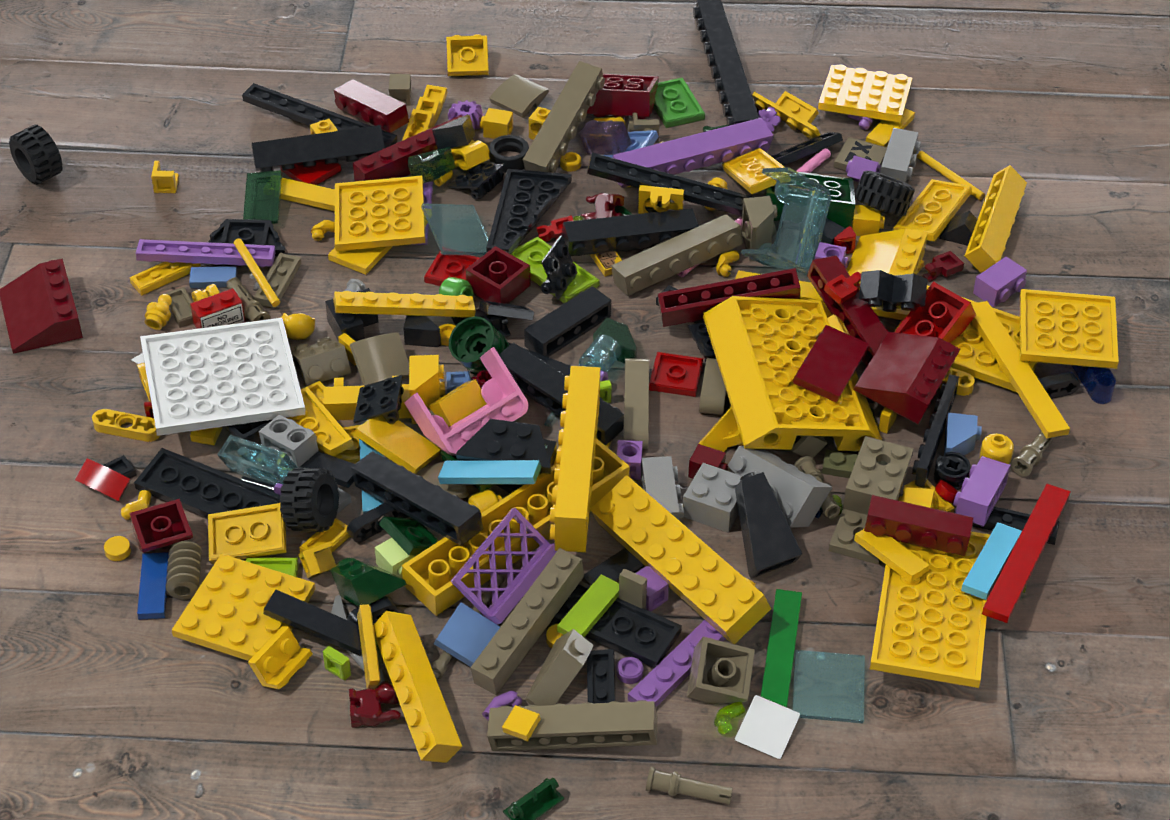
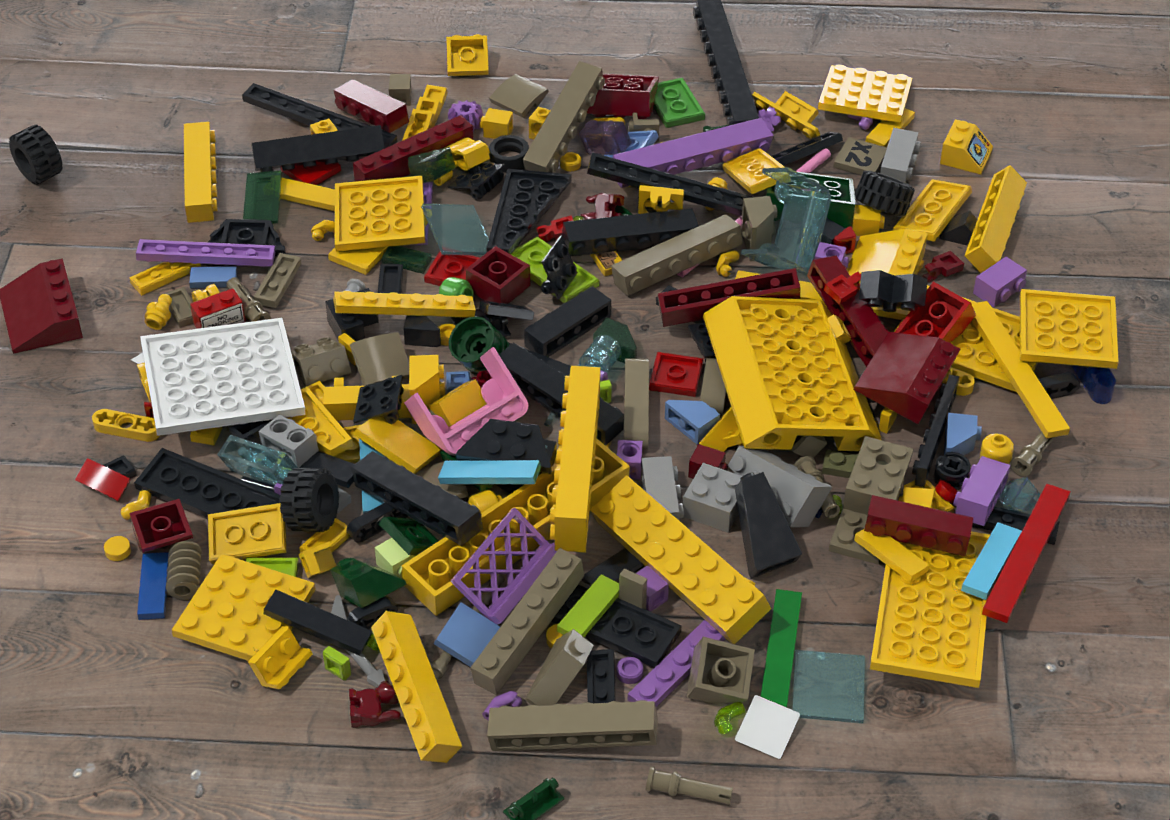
(164, 180): yellow panel -> none
(200, 172): none -> yellow brick
(257, 273): yellow bar -> none
(298, 325): yellow hair -> none
(368, 646): yellow tile -> none
(390, 278): none -> black tile
(411, 259): none -> clear green tile
(454, 133): black slope -> none
(521, 723): yellow tile -> none
(691, 418): none -> medium blue slope
(831, 363): dark red tile -> none
(858, 165): medium lavender brick -> none
(949, 174): yellow bar -> none
(966, 148): none -> yellow slope
(1019, 495): none -> clear light blue brick

